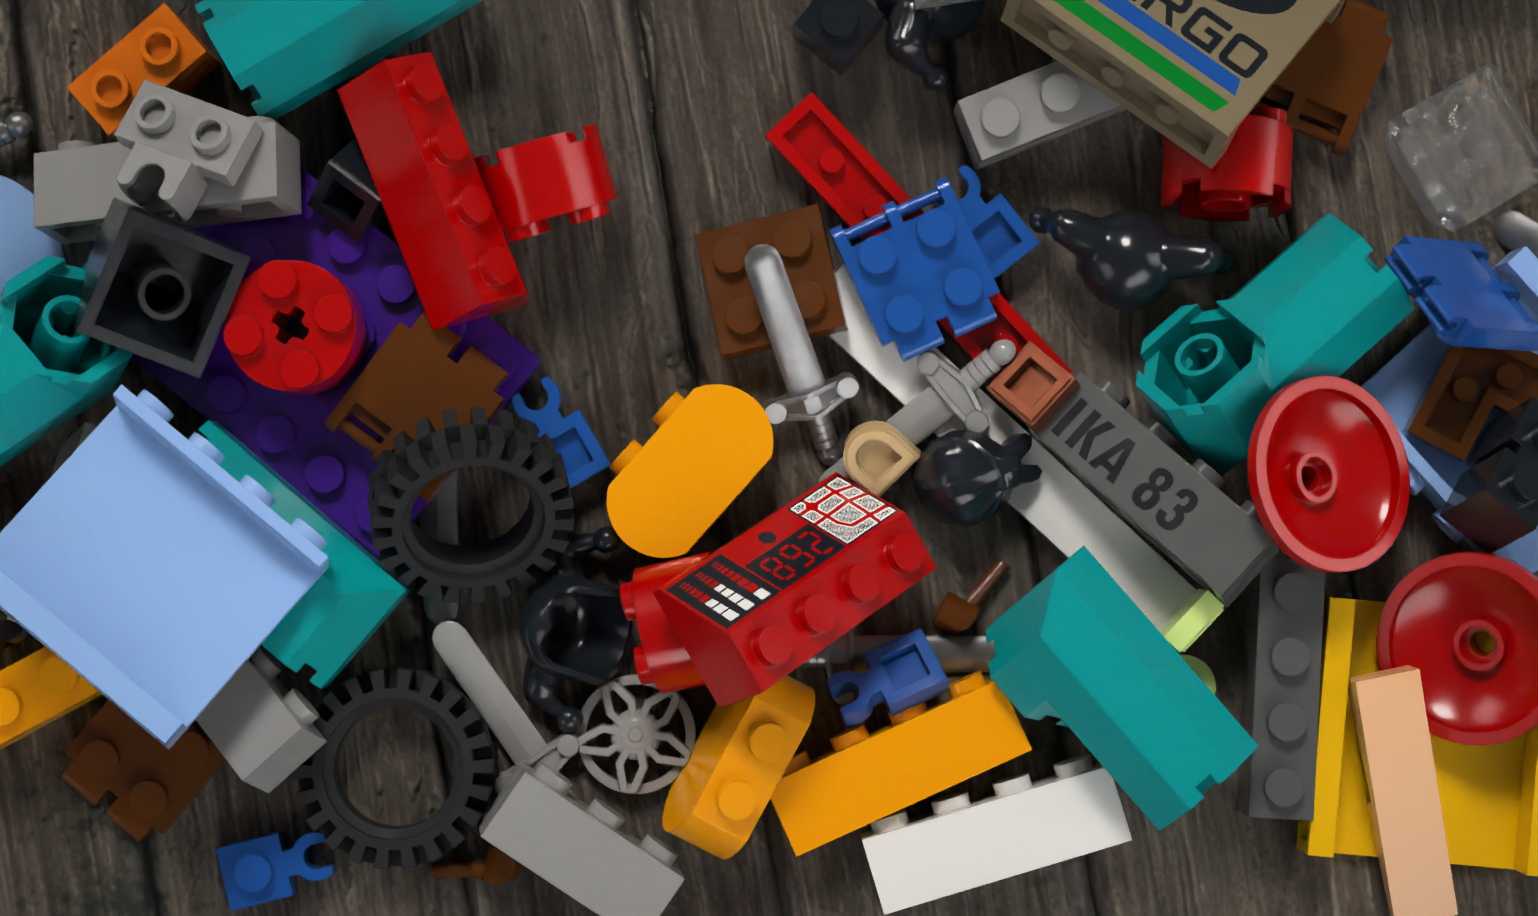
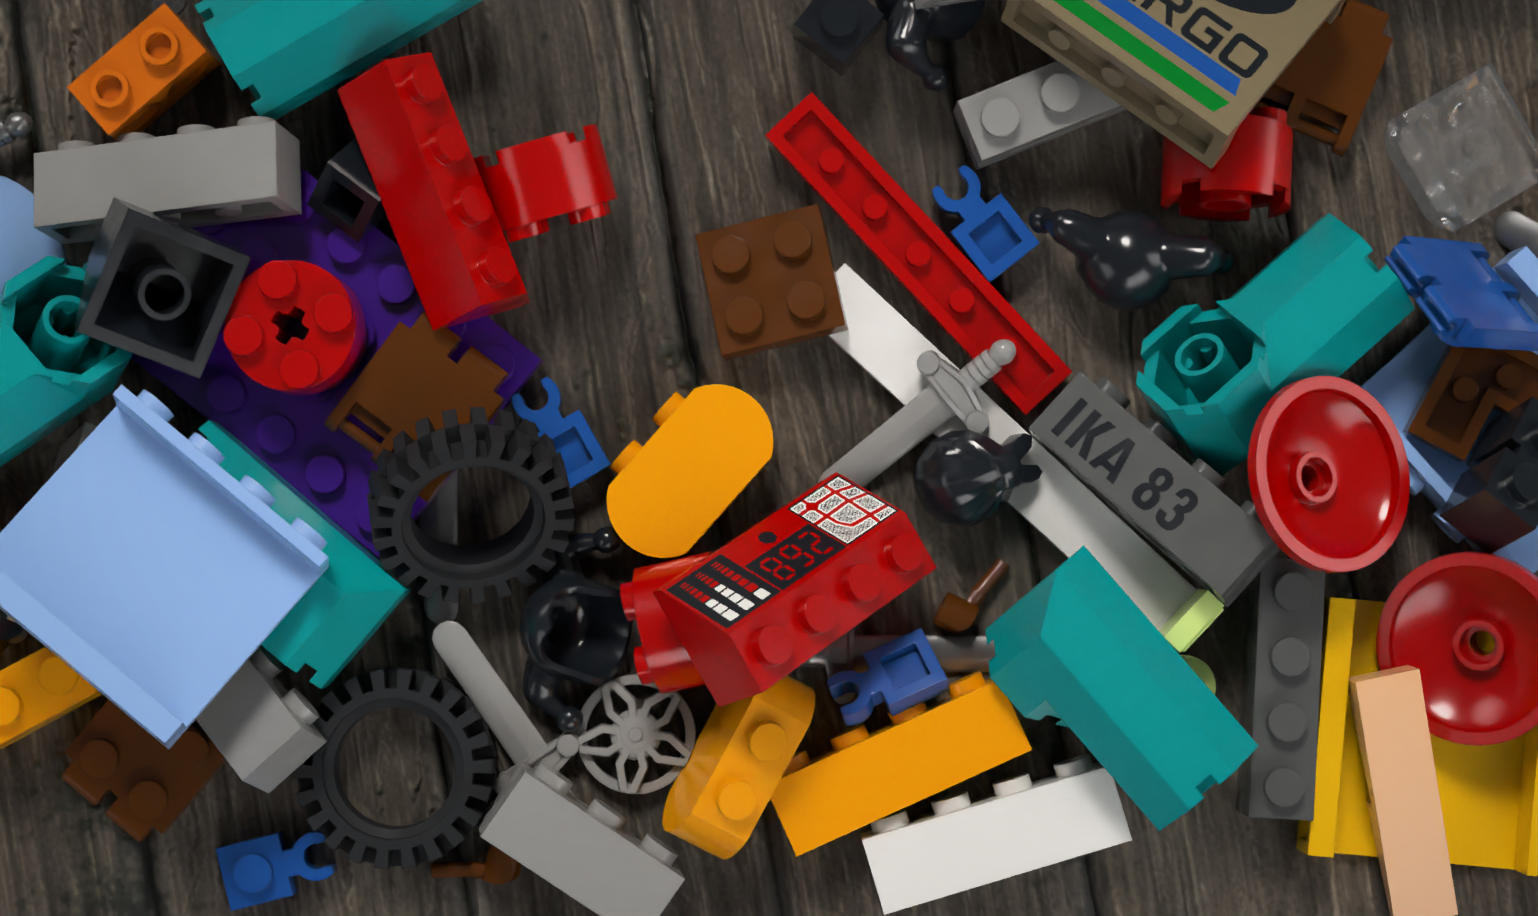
(178, 144): light grey plate -> none
(809, 393): flat silver sword -> none
(878, 455): tan tile -> none
(919, 272): blue plate -> none
(1033, 387): copper tile -> none

